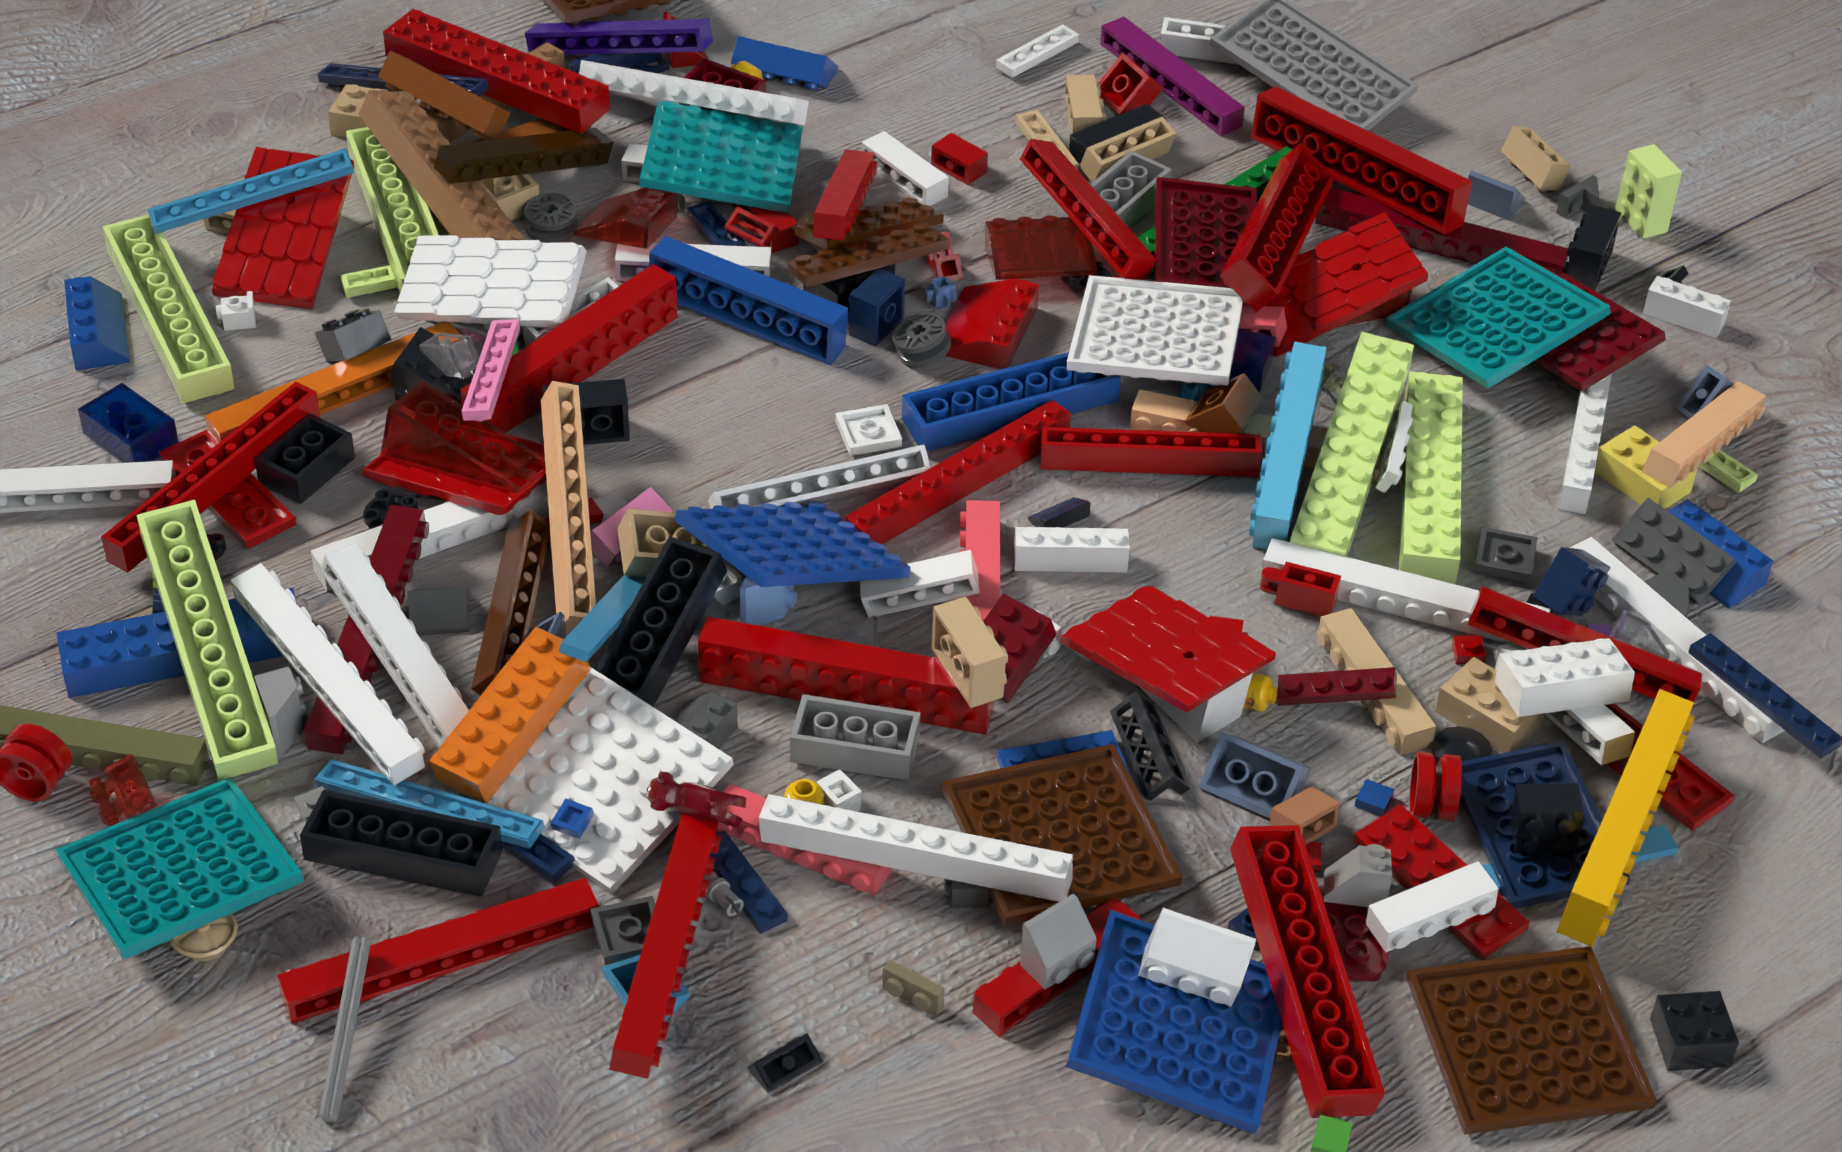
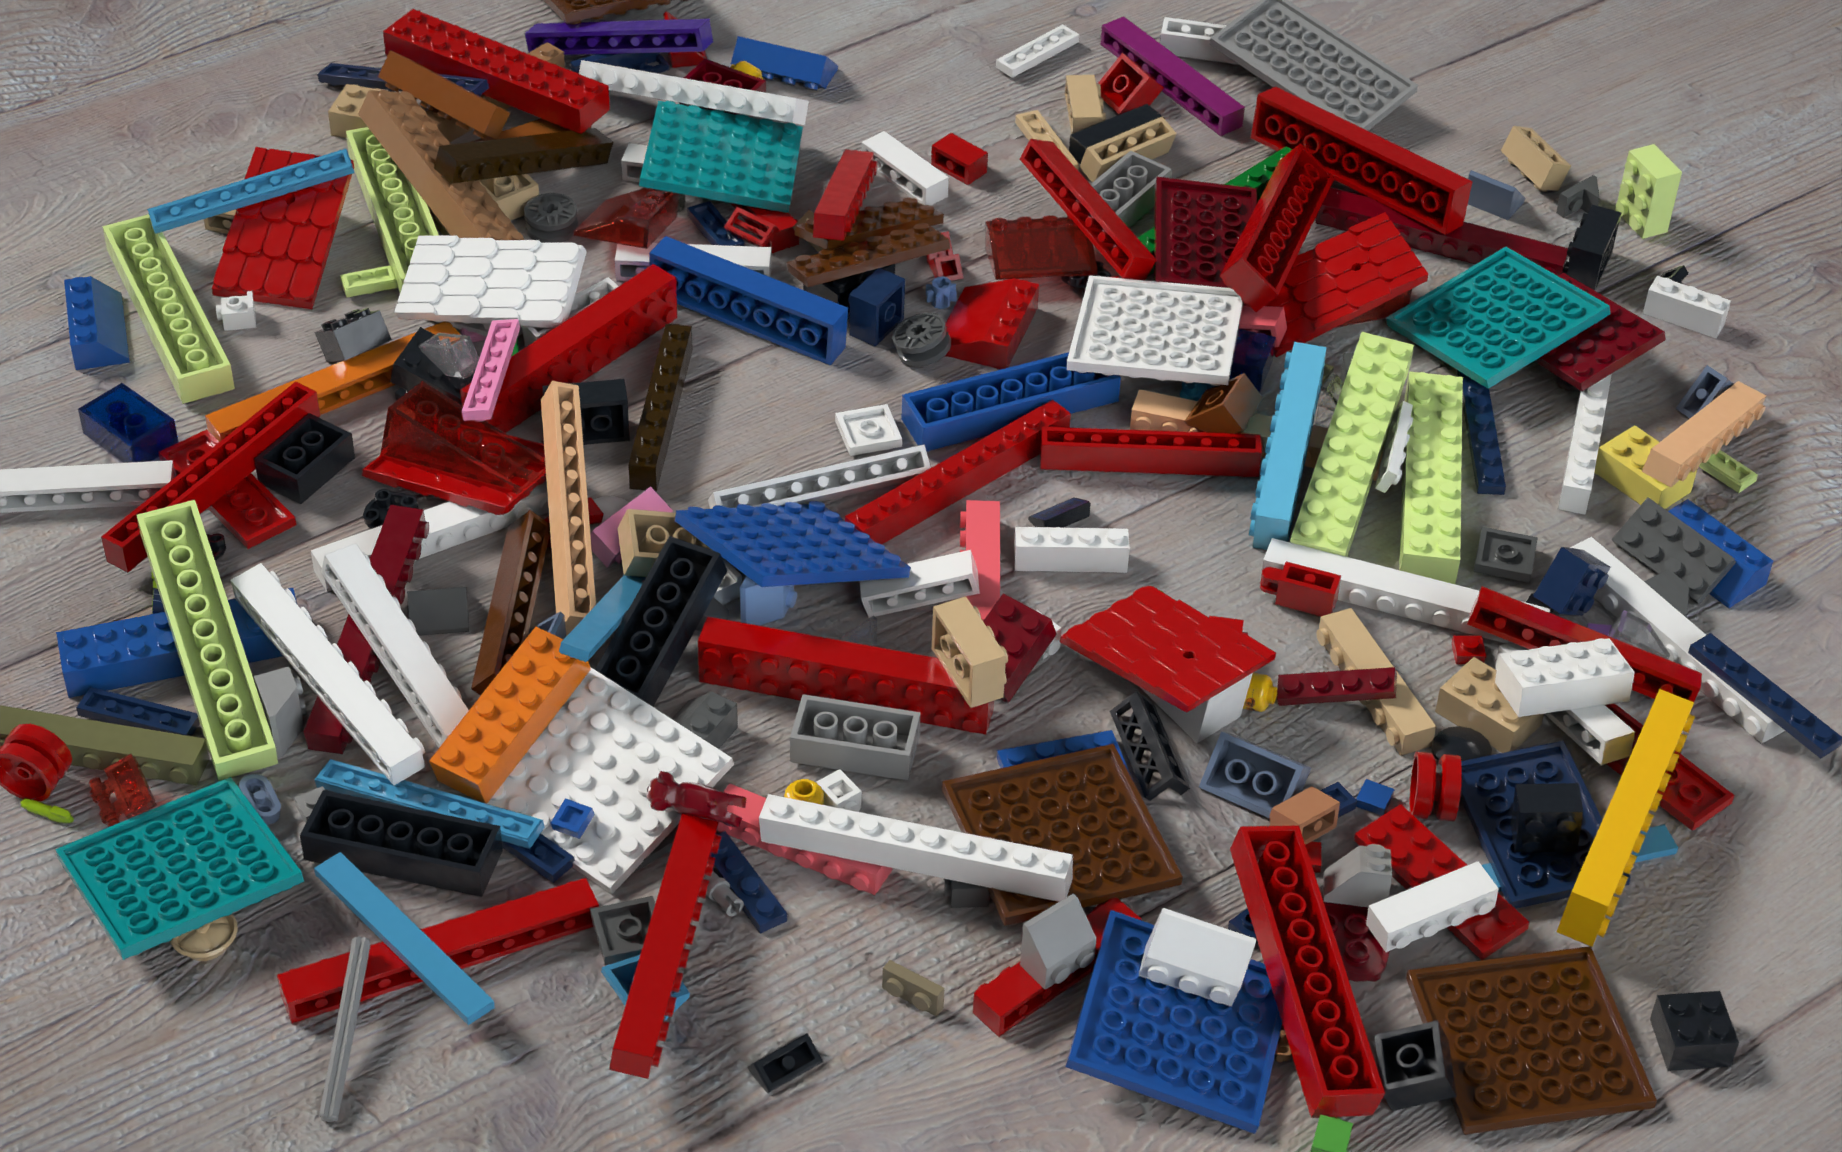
(52, 813): none -> lime piece
(134, 712): none -> dark blue plate
(262, 797): none -> sand blue plate
(405, 938): none -> dark azure tile
(660, 407): none -> dark brown brick
(1339, 793): none -> dark blue plate
(1415, 1065): none -> black brick
(1482, 437): none -> dark blue plate

